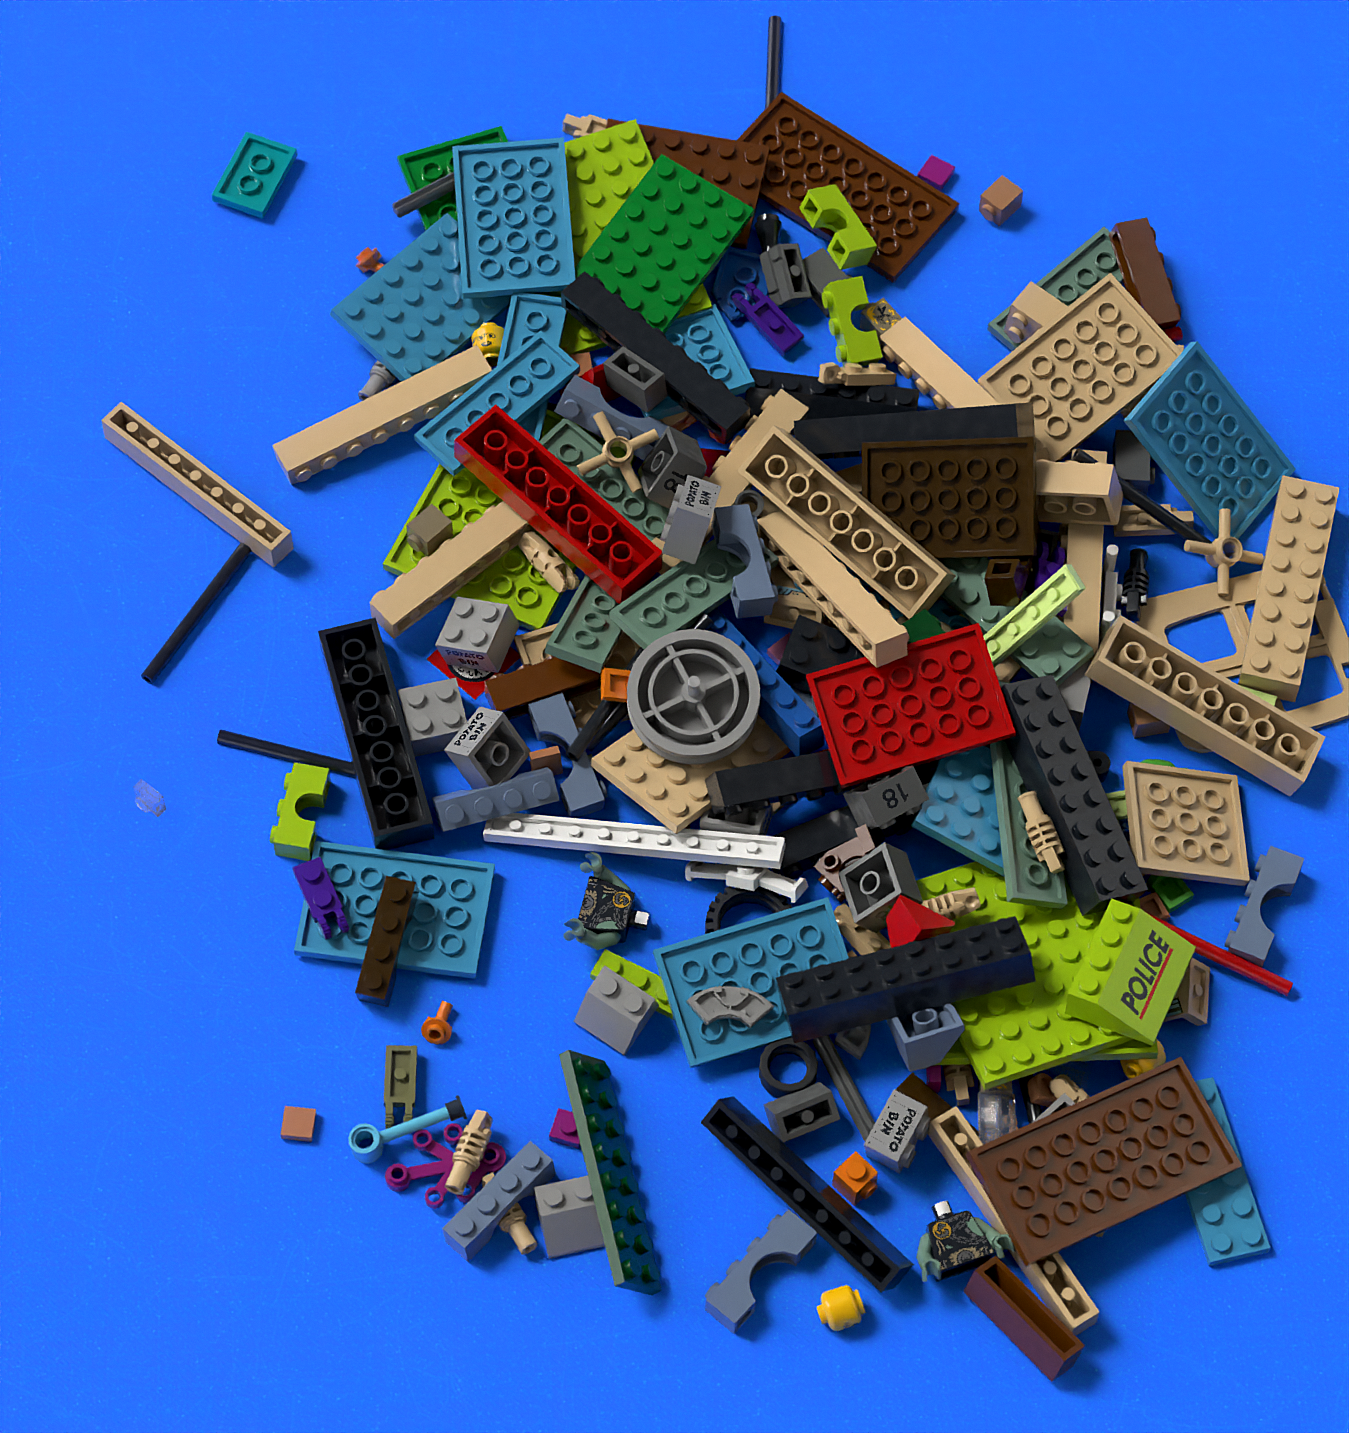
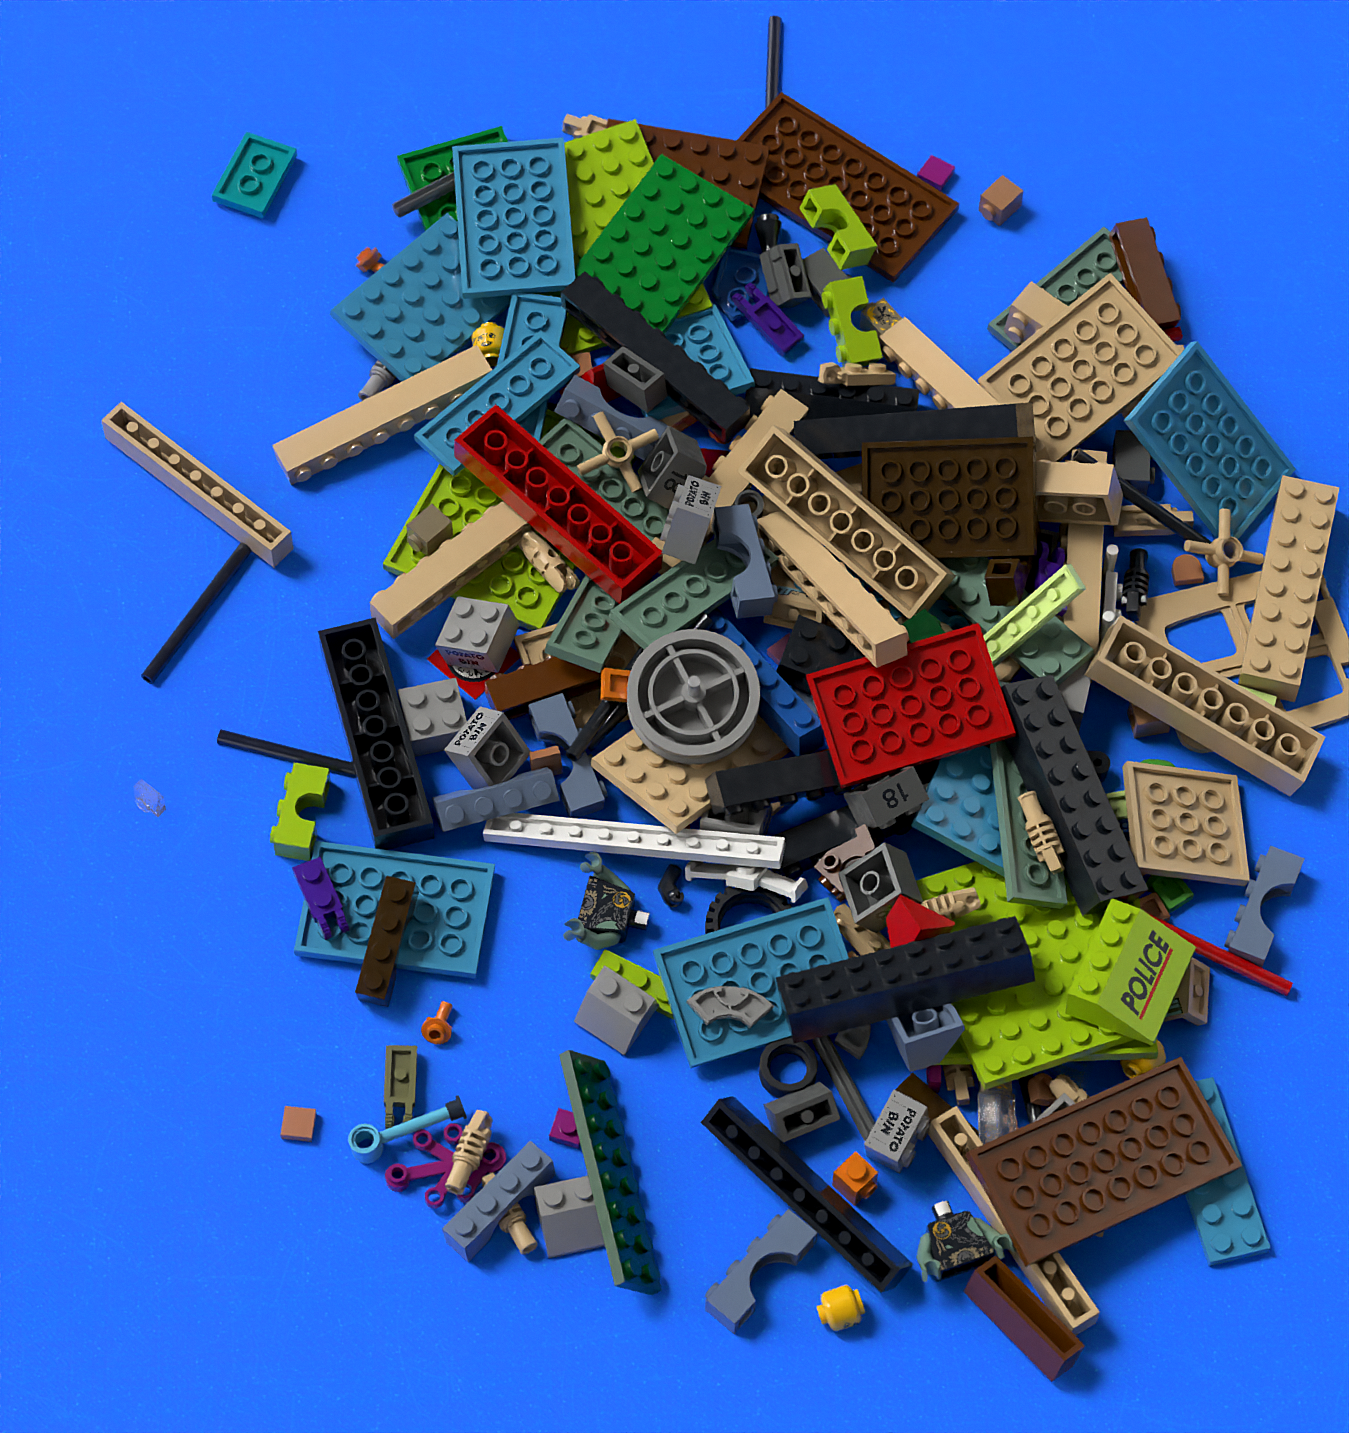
(668, 888): none -> black arm
(1186, 570): none -> nougat tile

